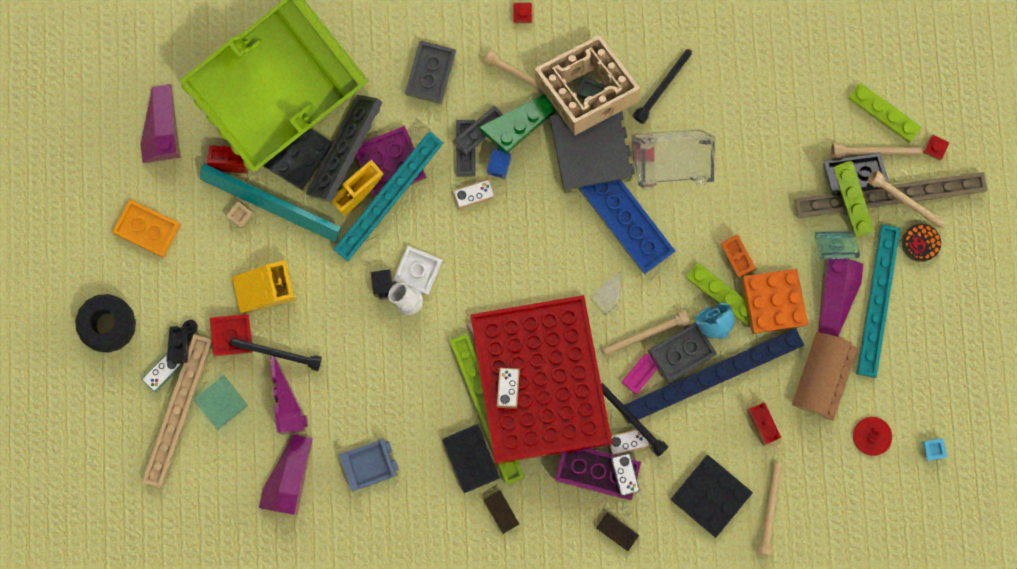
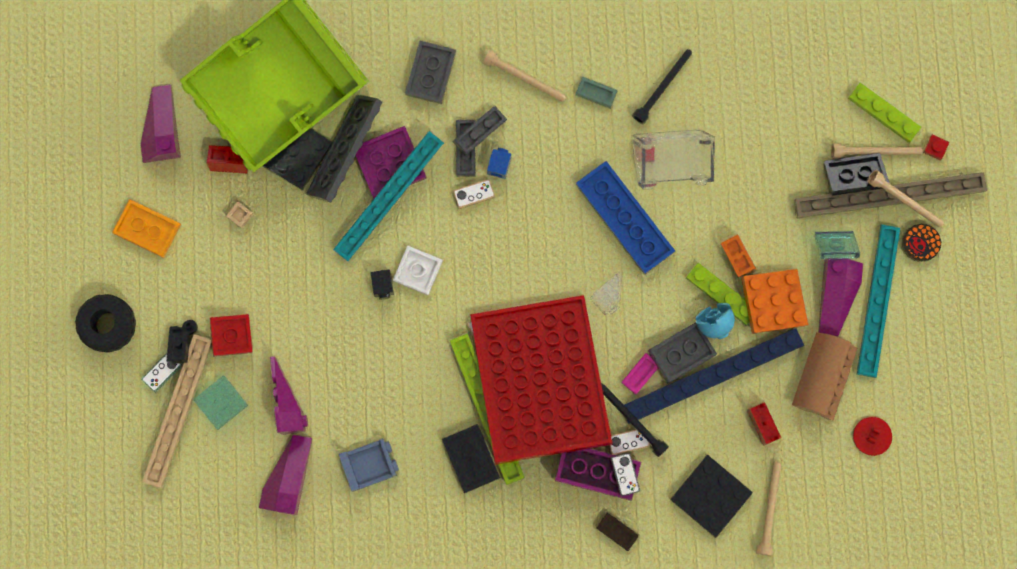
(264, 287): yellow slope -> none
(269, 203): teal tile -> none
(312, 362): black piece -> none
(357, 188): yellow slope -> none
(406, 299): white piece -> none
(501, 512): dark brown tile -> none
(508, 388): tile -> none
(517, 124): green wing -> none
(522, 12): red plate -> none
(593, 155): dark grey panel -> none
(594, 54): tan brick -> none
(679, 319): tan piece -> none
(853, 199): lime plate -> none
(934, 449): medium azure plate -> none

